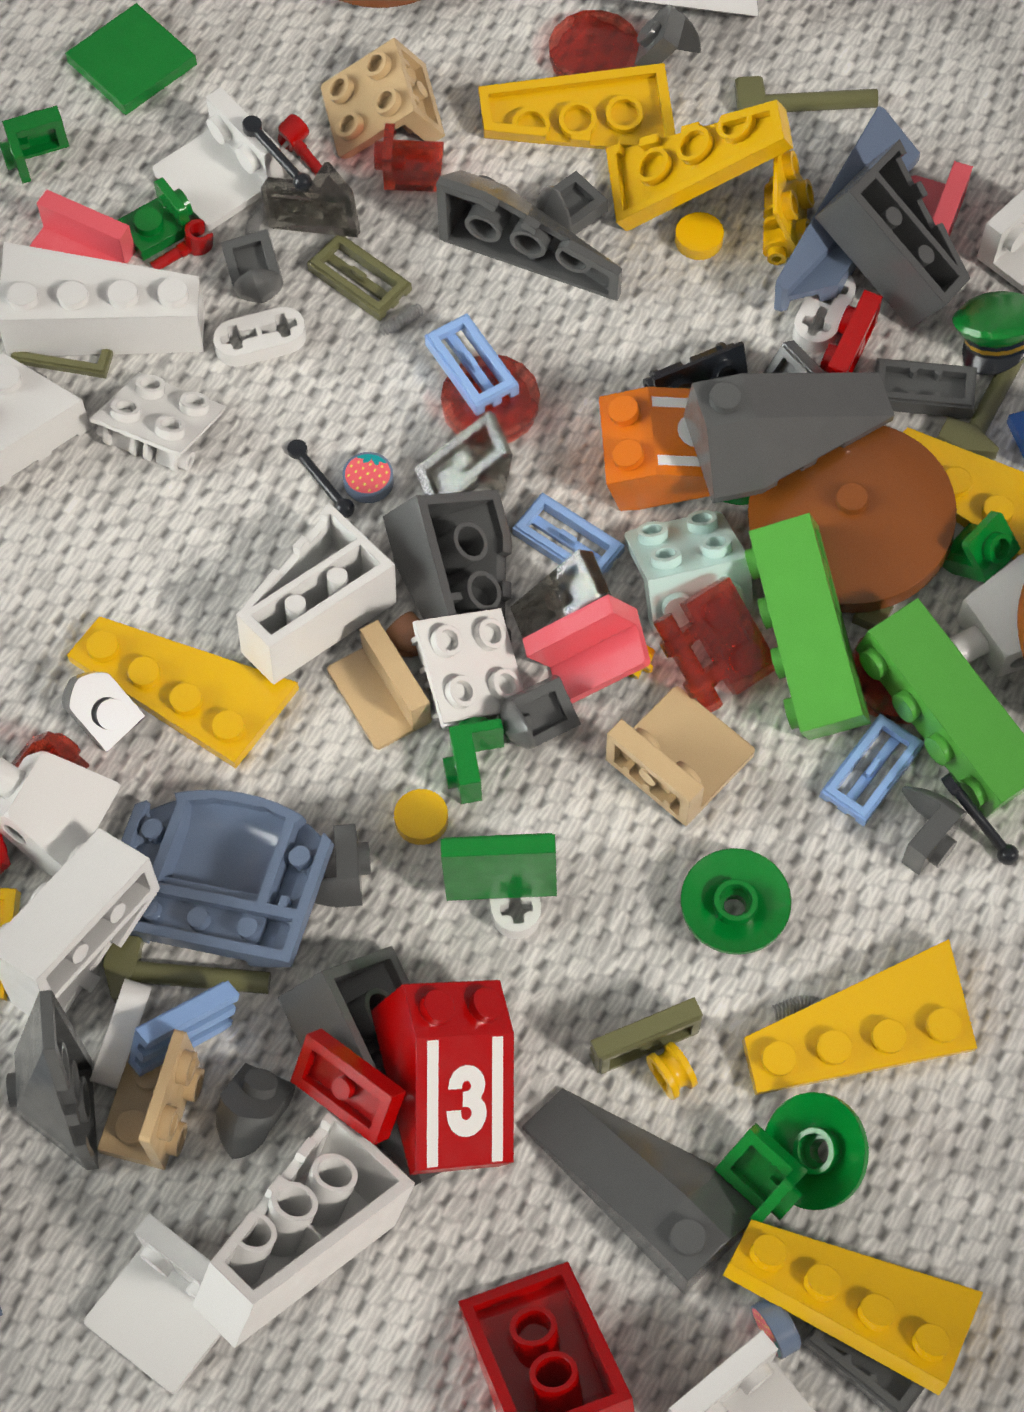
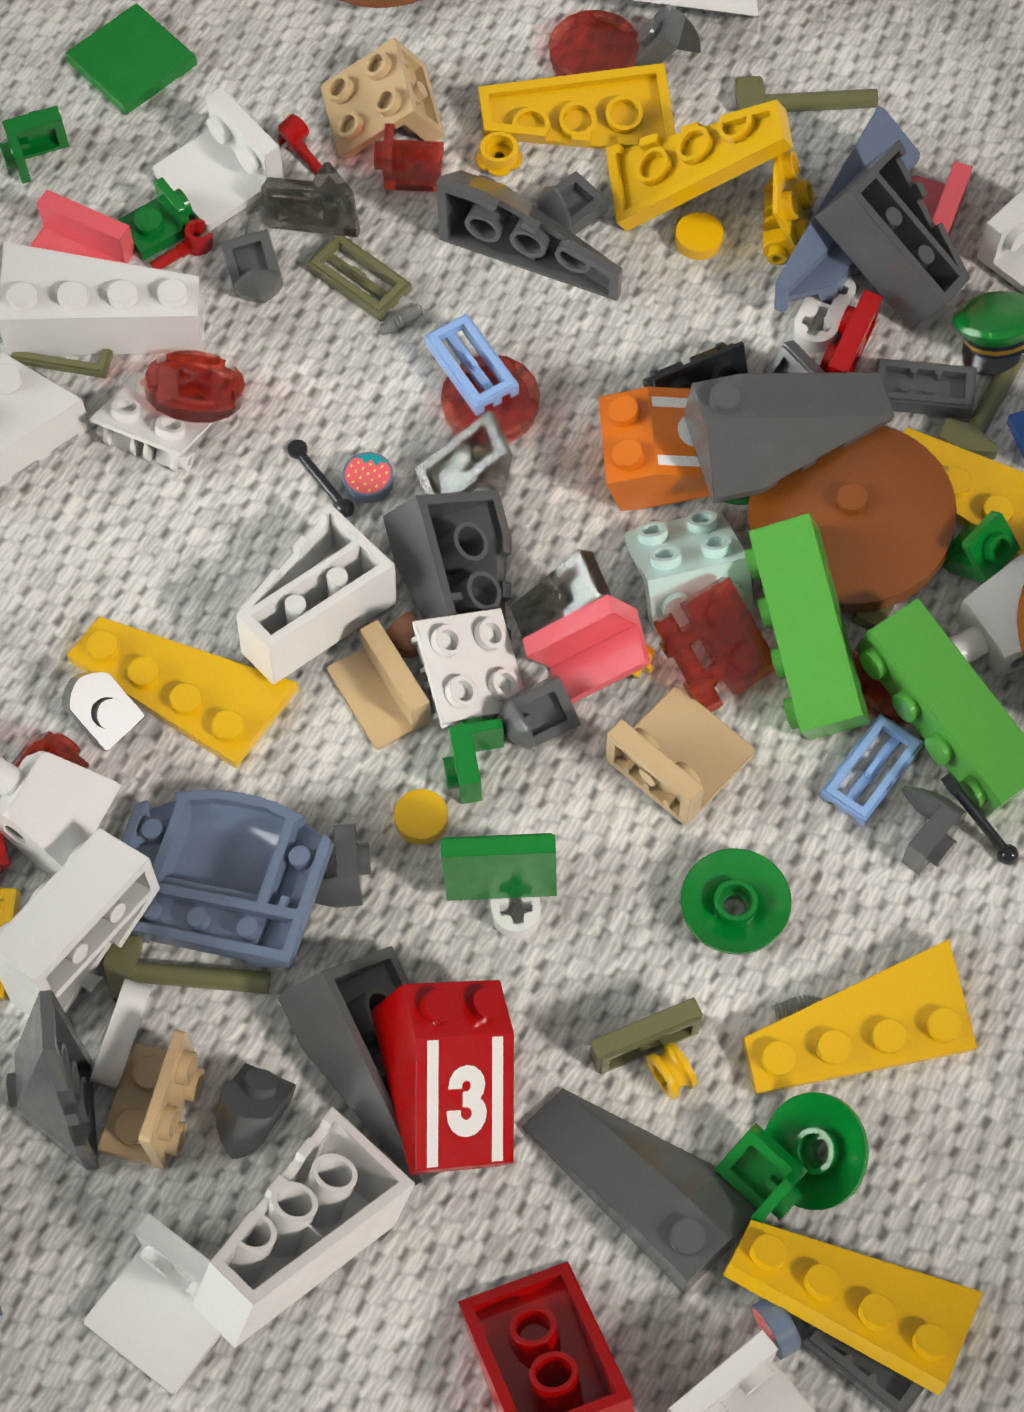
(194, 387): none -> clear red tile
(199, 1017): light blue tile -> none
(253, 128): black hinge -> none
(259, 336): white beam -> none
(348, 1086): red plate -> none
(499, 144): none -> yellow plate
(521, 530): light blue tile -> none

